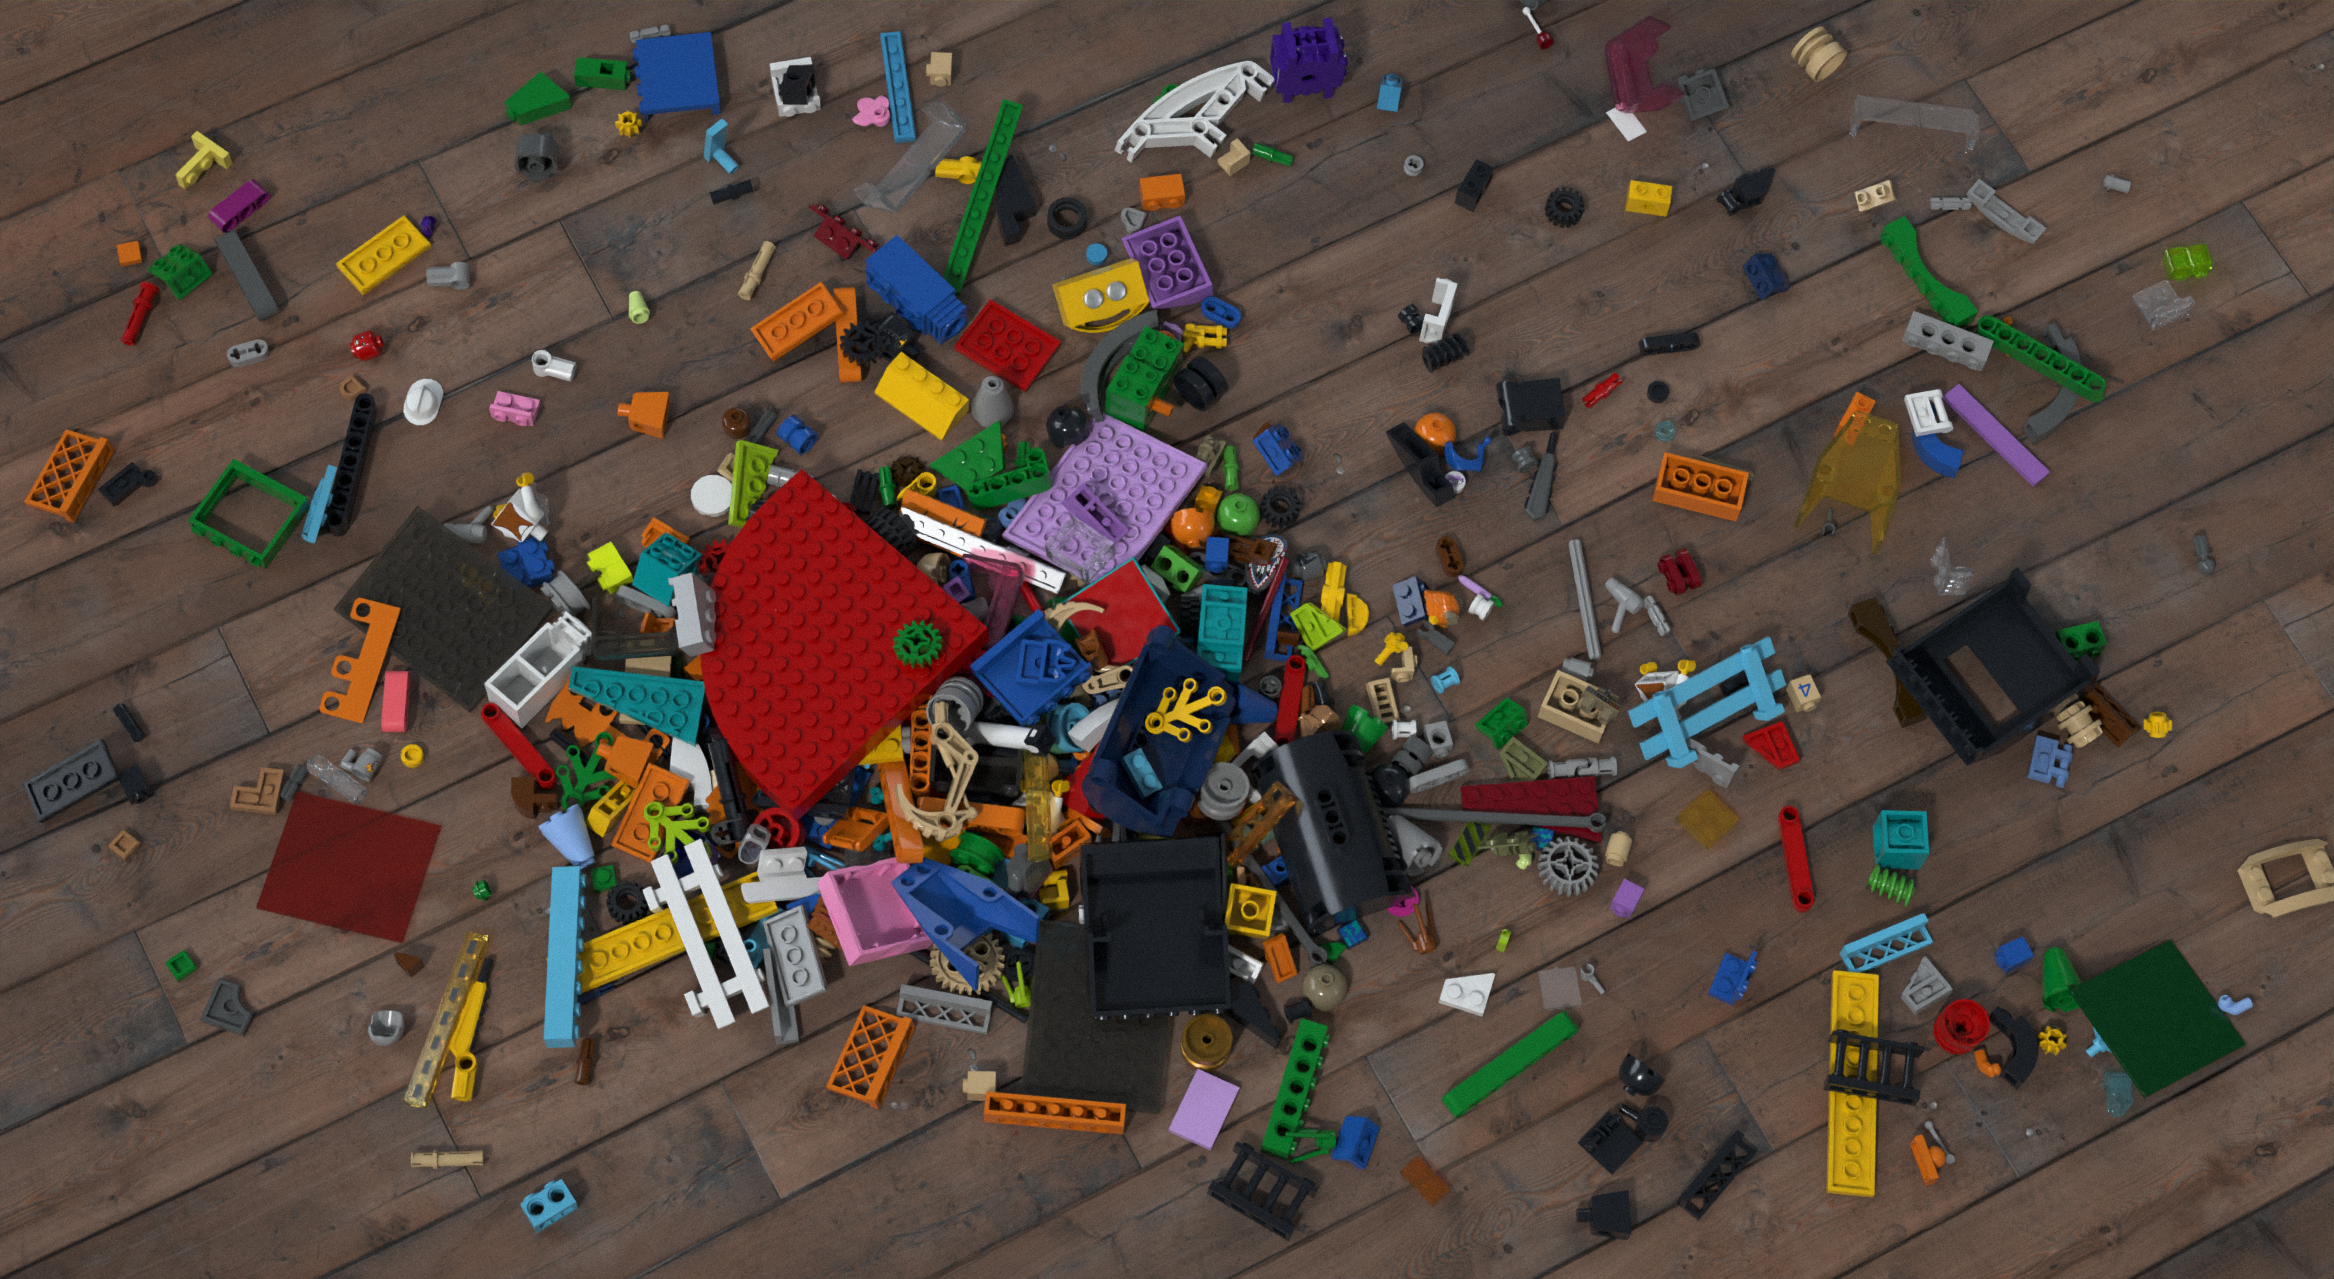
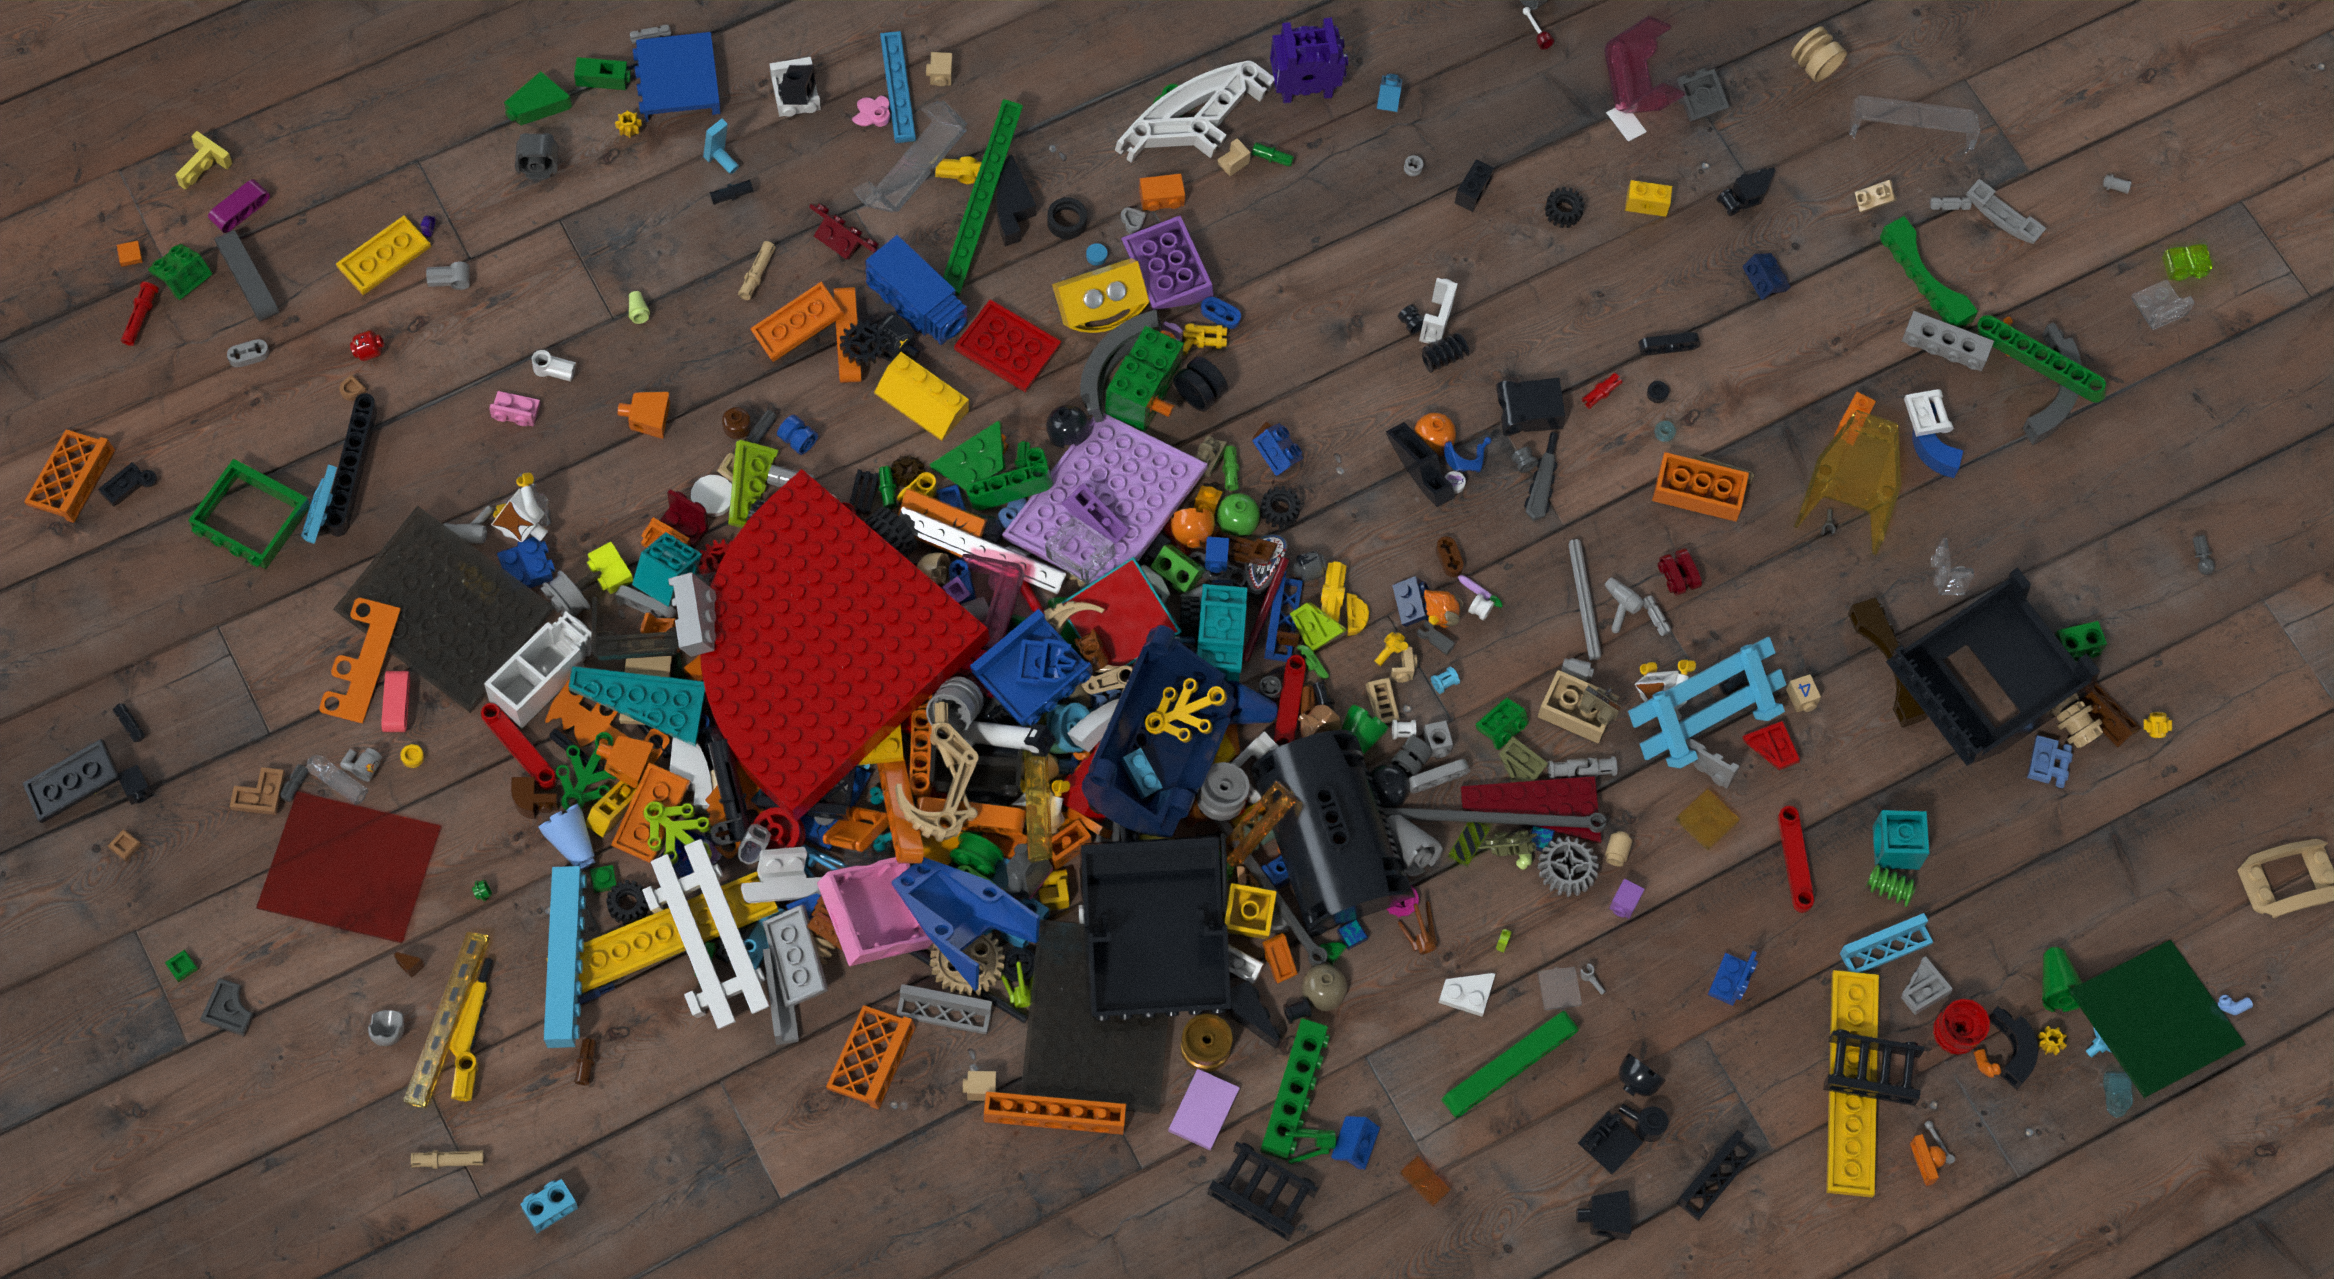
(423, 401): white piece -> none
(686, 517): none -> dark red bracket
(906, 739): light grey tile -> none
(917, 643): green gear -> none
(992, 402): light grey cone -> none
(1996, 435): medium lavender tile -> none
(2013, 955): blue brick -> none

